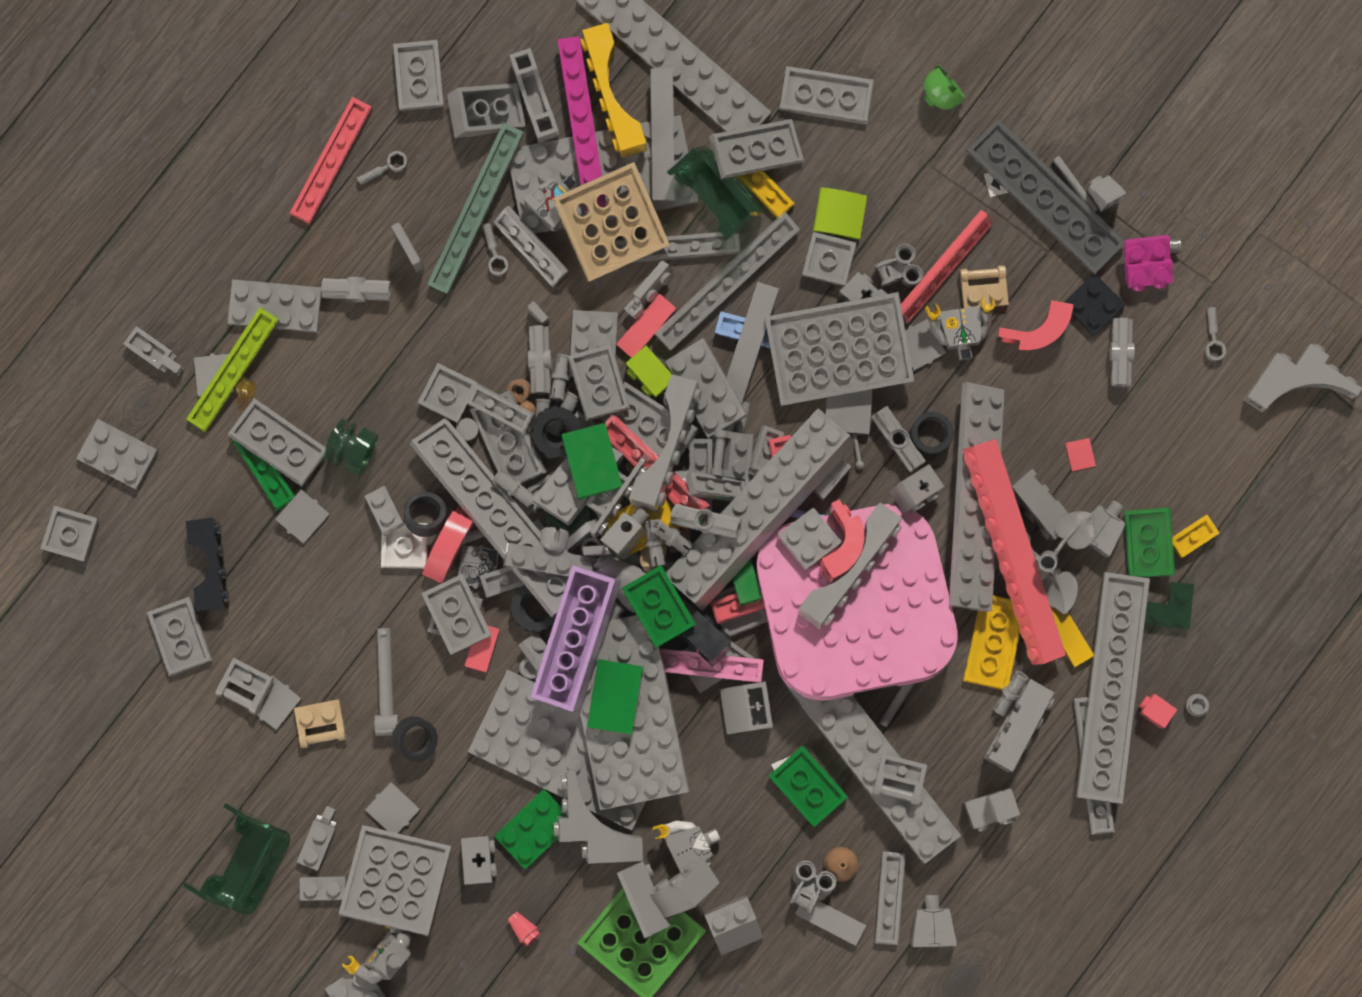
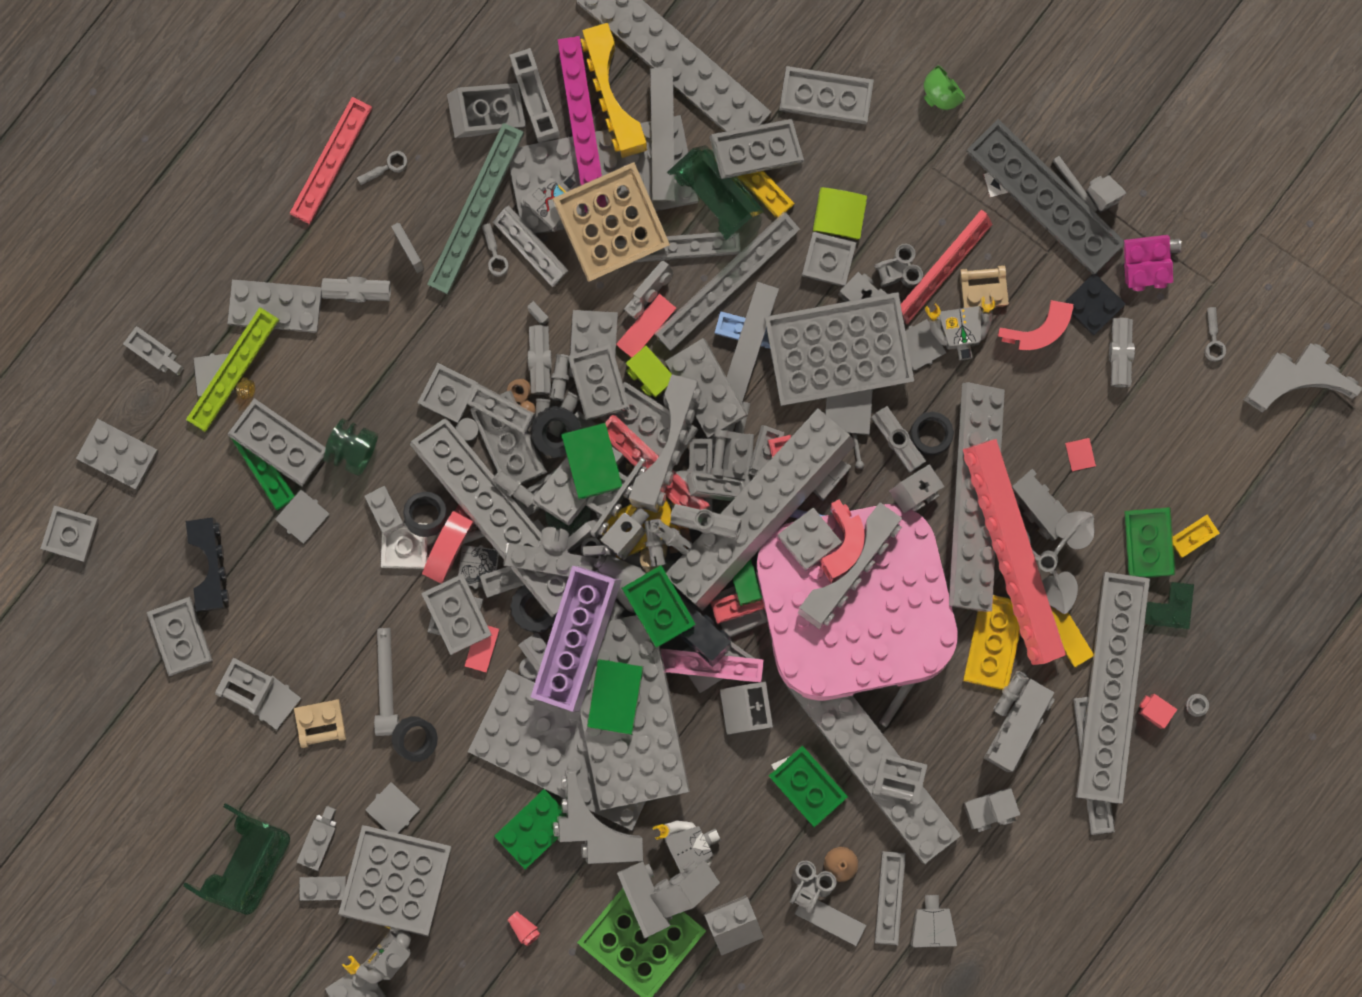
(418, 75): light grey plate -> none
(470, 849): light grey brick -> none
(1107, 528): light grey torso -> none

